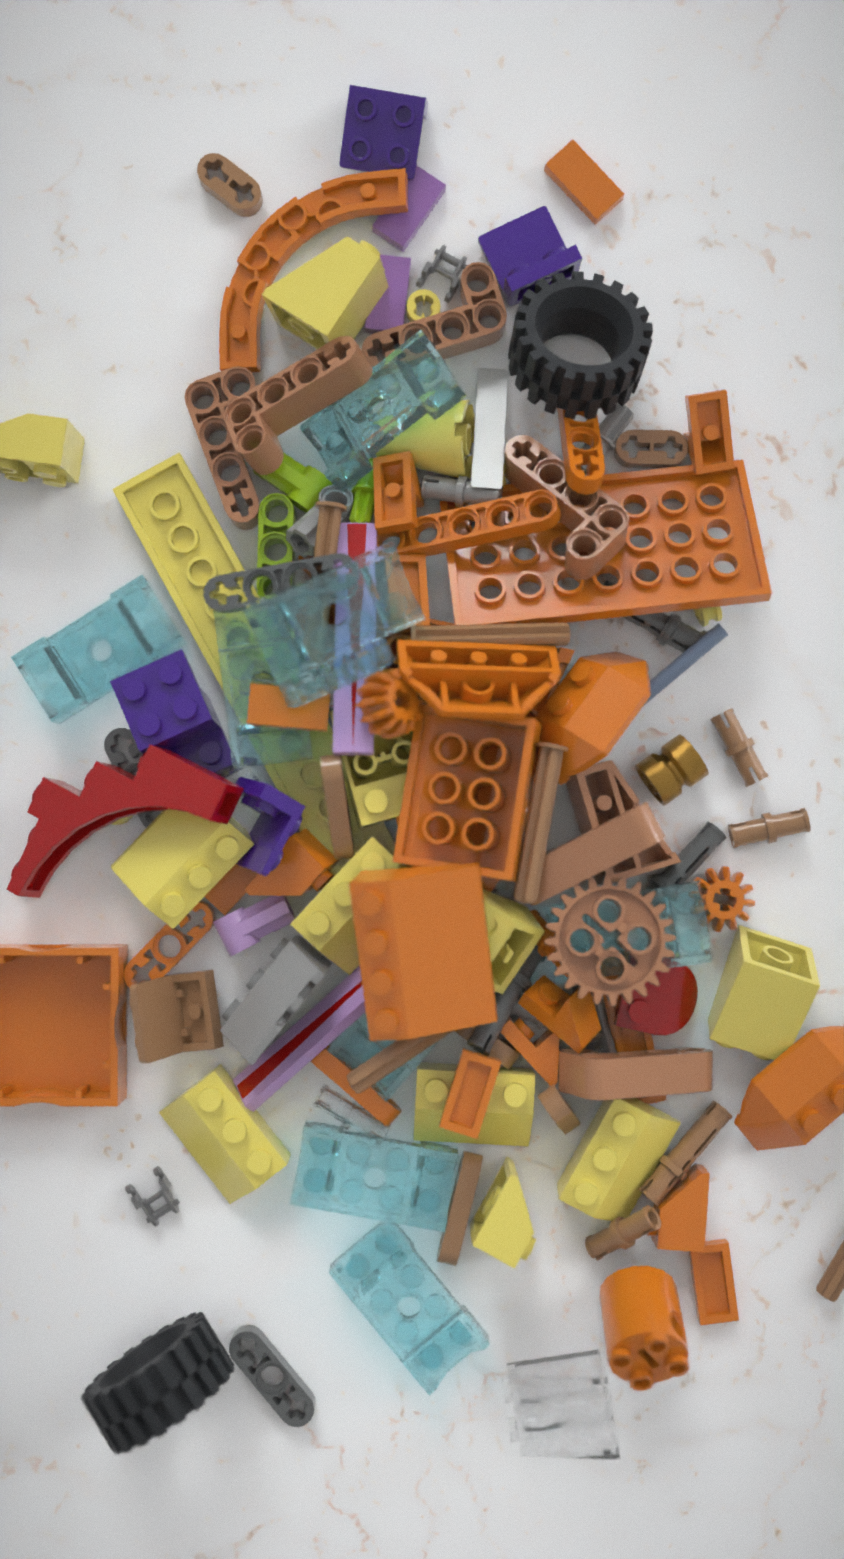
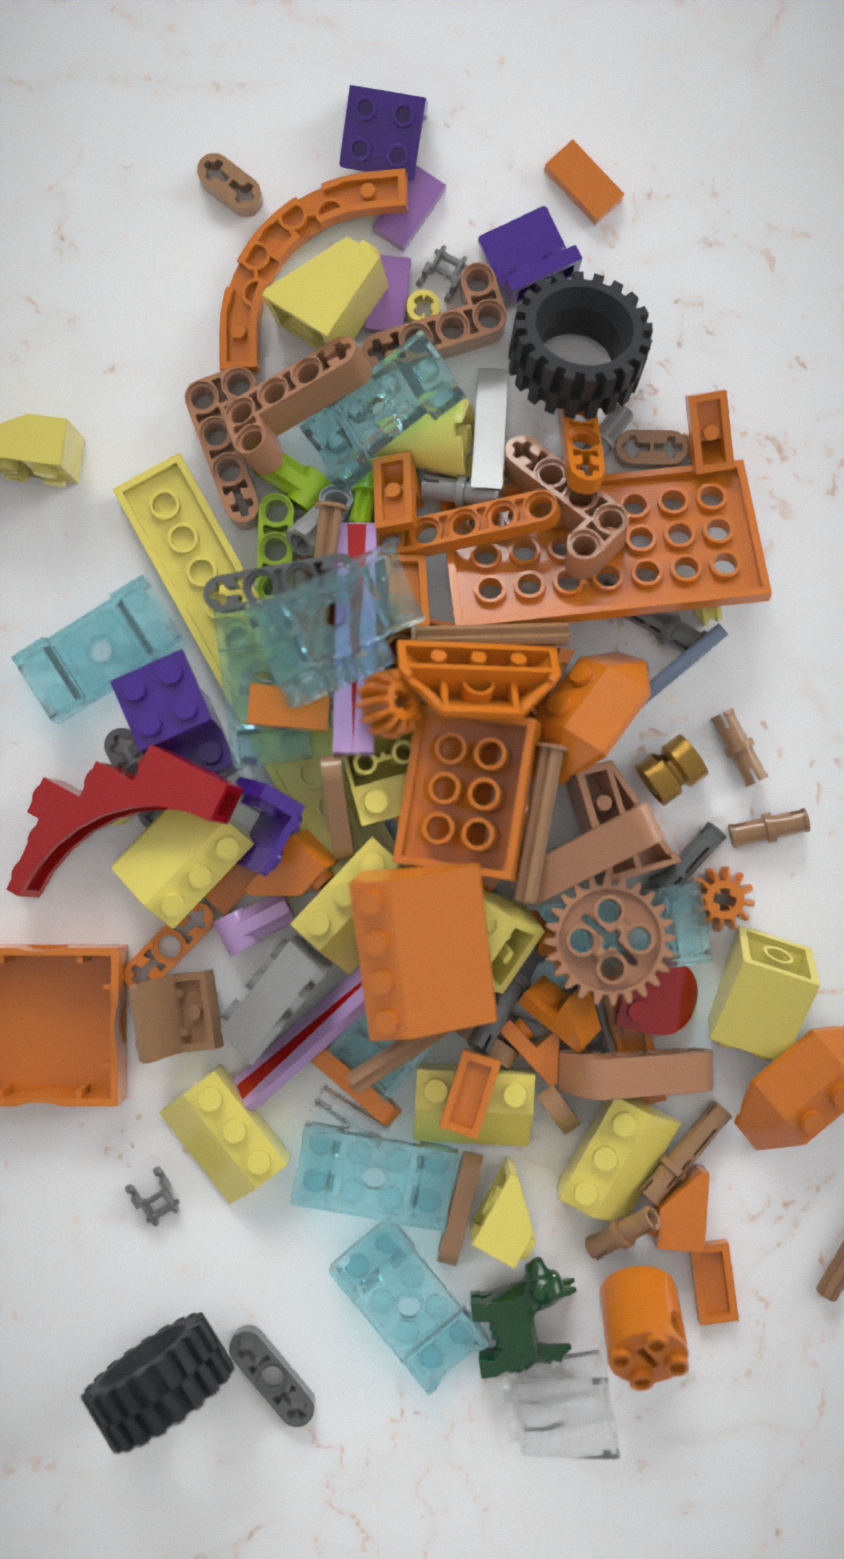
(512, 1322): none -> dark green animal

